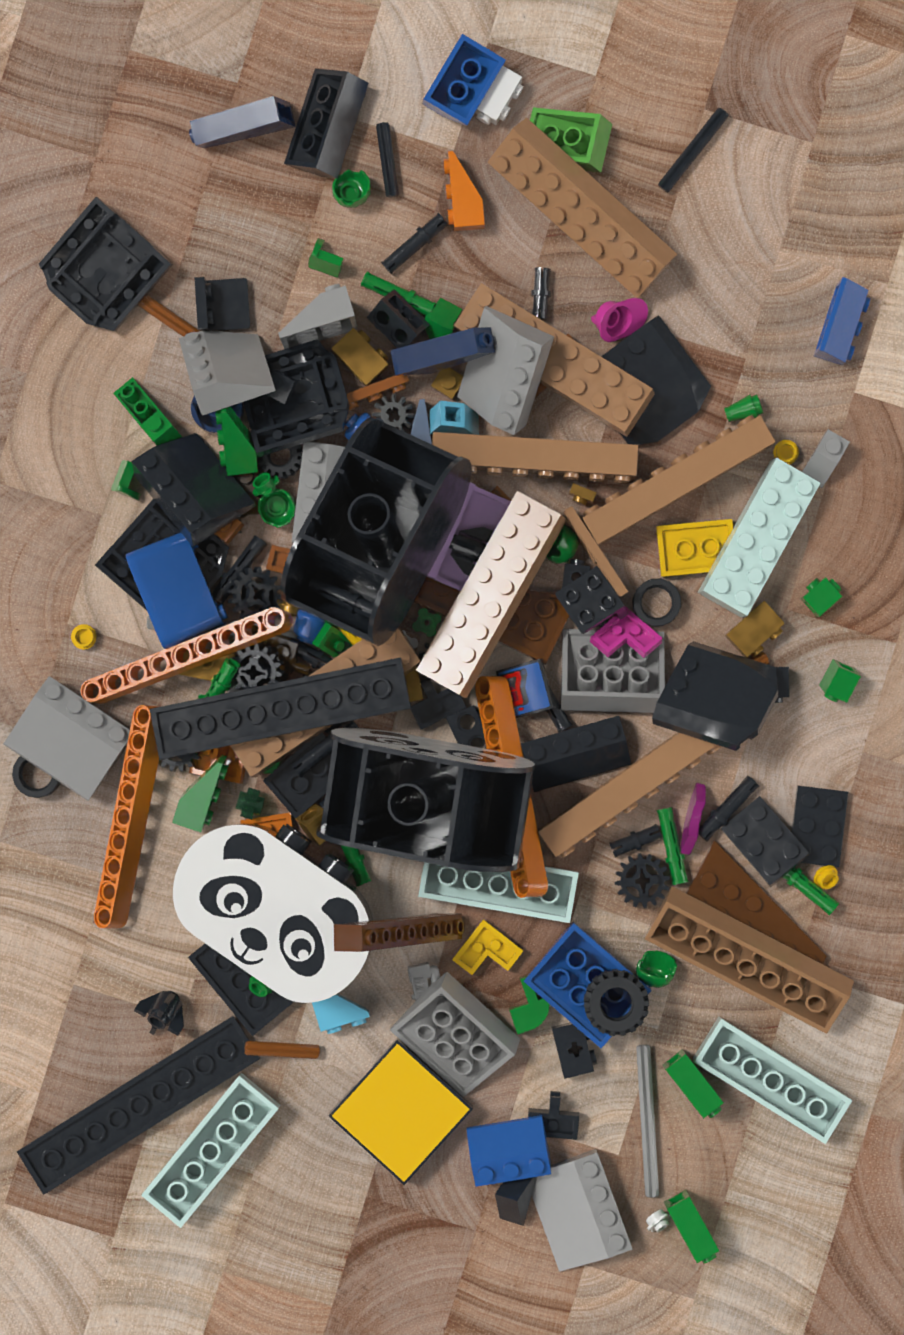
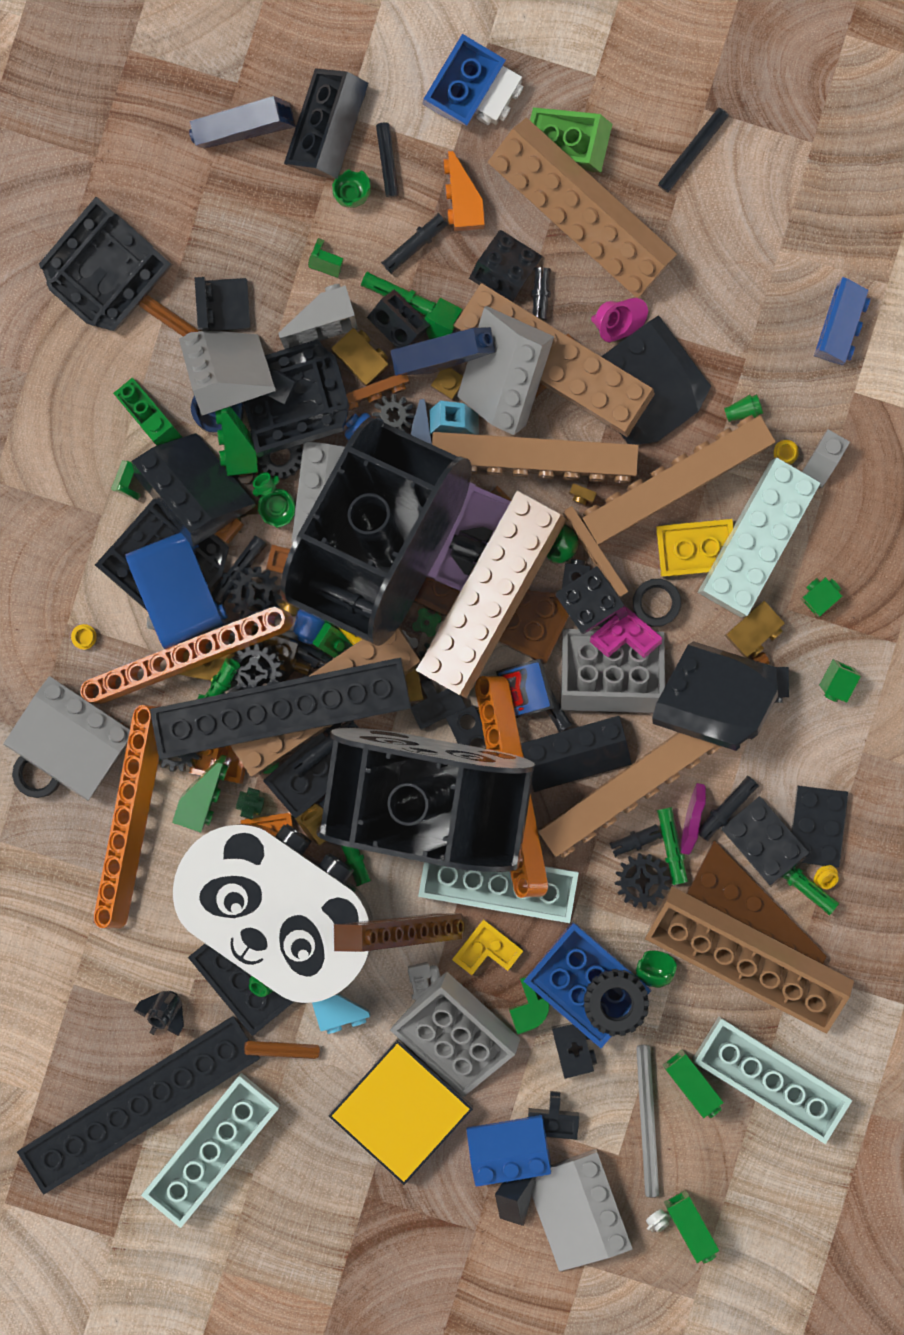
(505, 265): none -> black bracket

